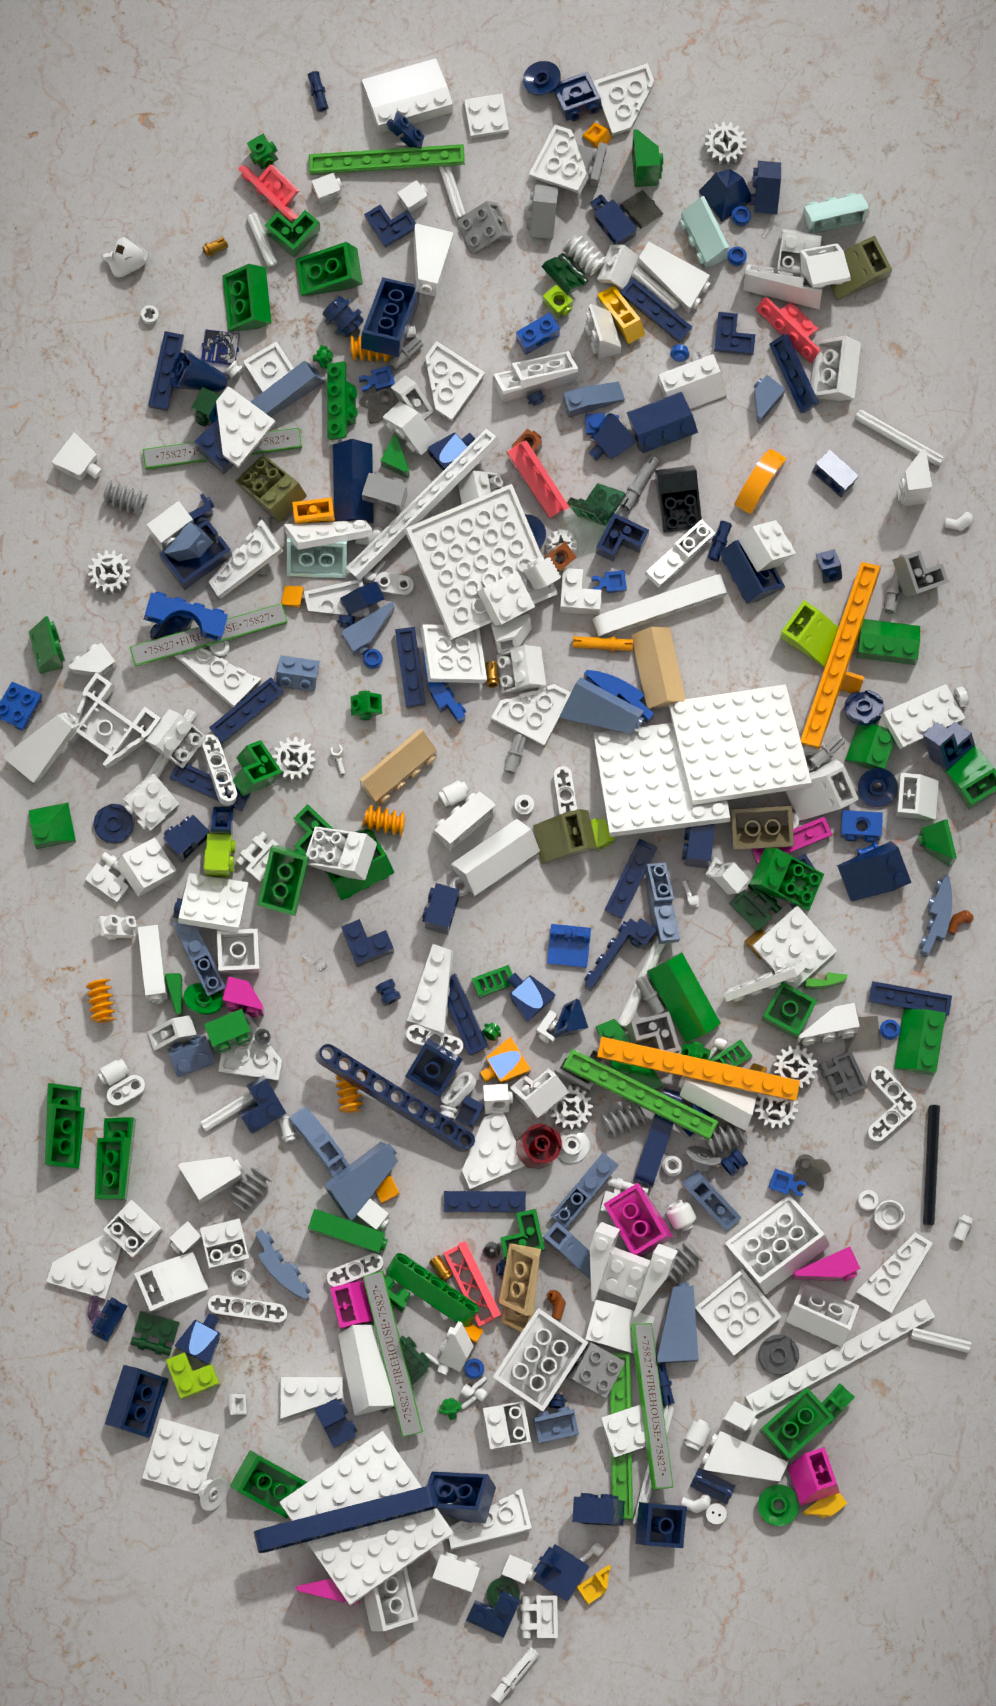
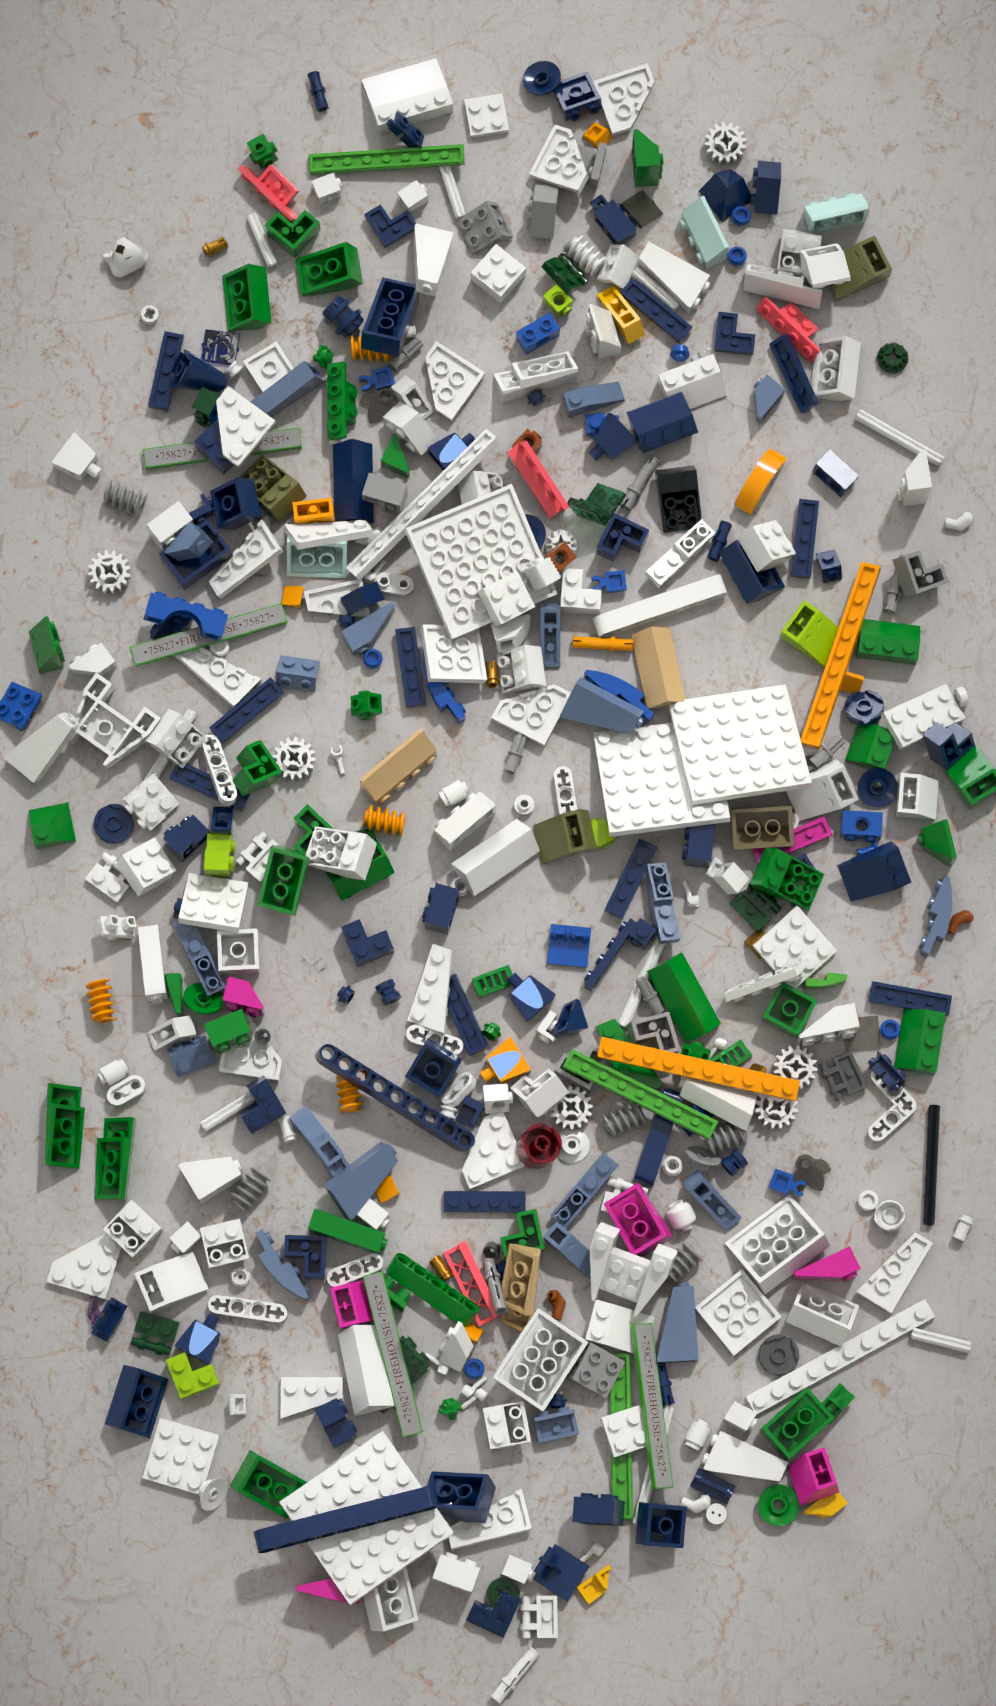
(235, 503): none -> dark blue brick
(313, 1252): none -> dark blue brick
(345, 994): none -> dark blue plate
(493, 1280): none -> light grey pin
(498, 273): none -> white brick
(550, 634): none -> sand blue slope
(805, 538): none -> dark blue plate
(885, 362): none -> dark green gear
(893, 1077): none -> dark blue hinge

